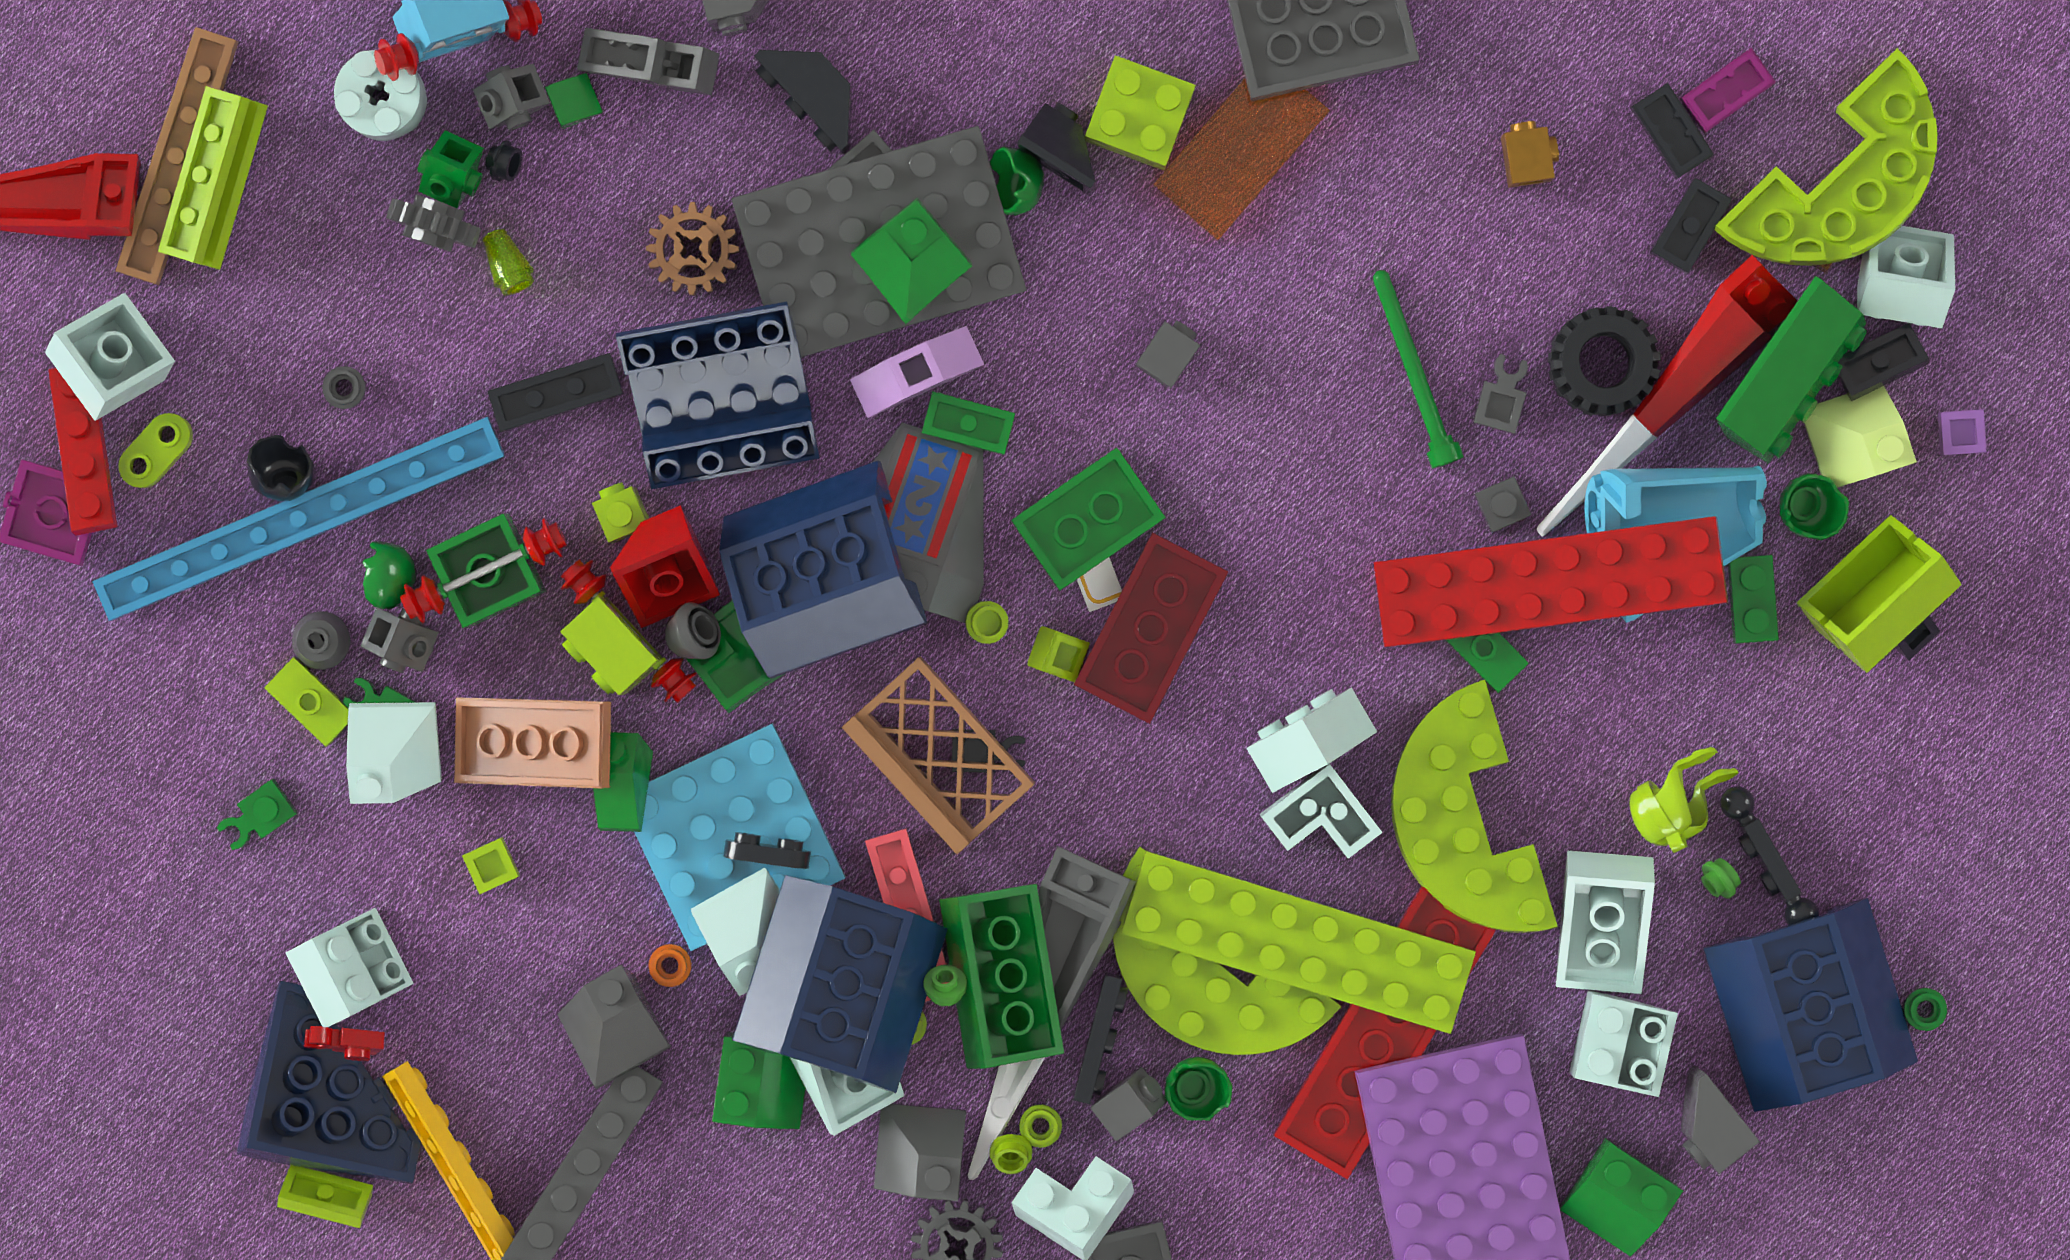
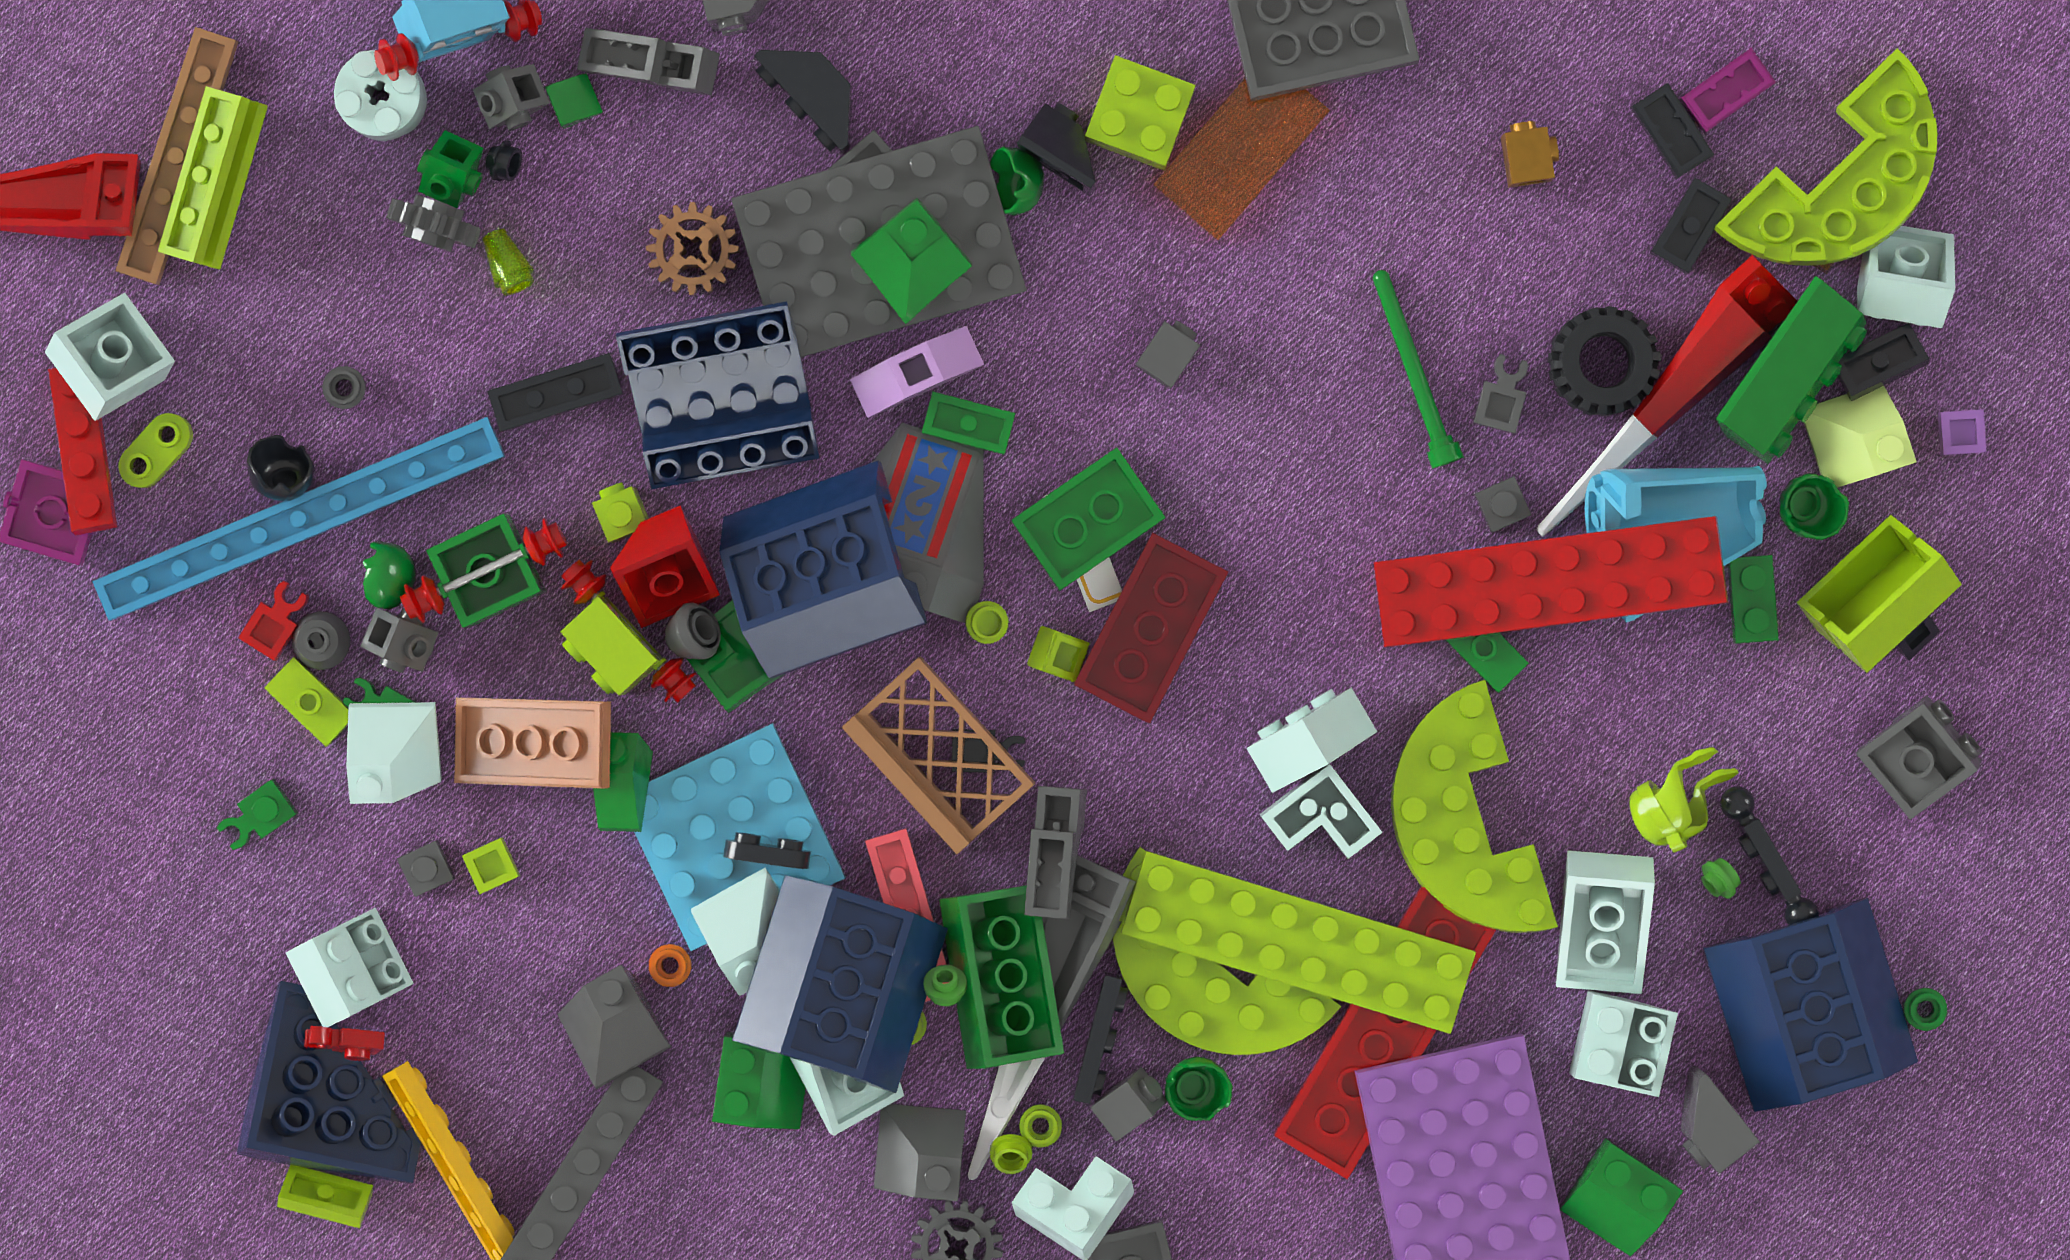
(270, 626): none -> red plate
(426, 868): none -> dark grey plate
(1054, 851): none -> dark grey slope
(1921, 756): none -> dark grey plate

